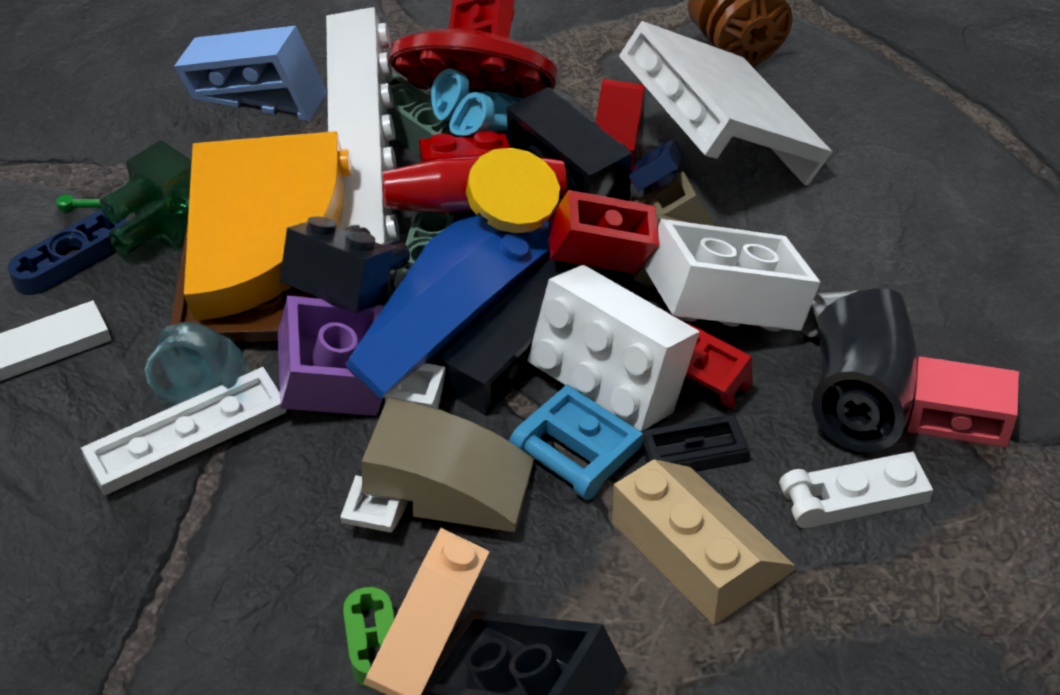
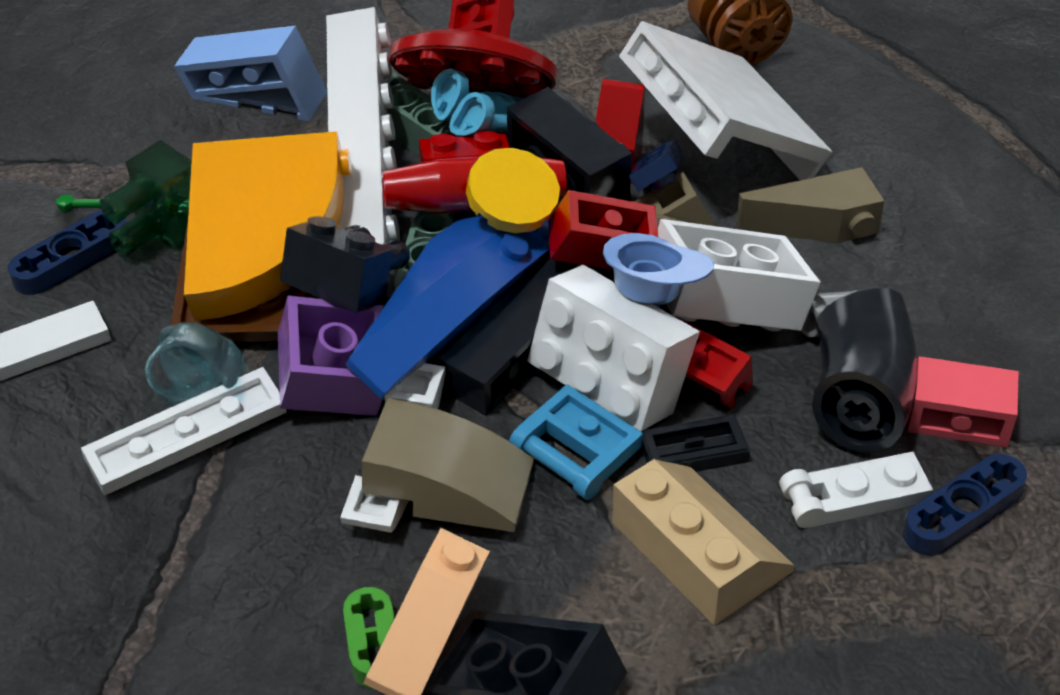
(653, 268): none -> medium blue piece
(816, 208): none -> dark tan slope
(959, 523): none -> dark blue beam

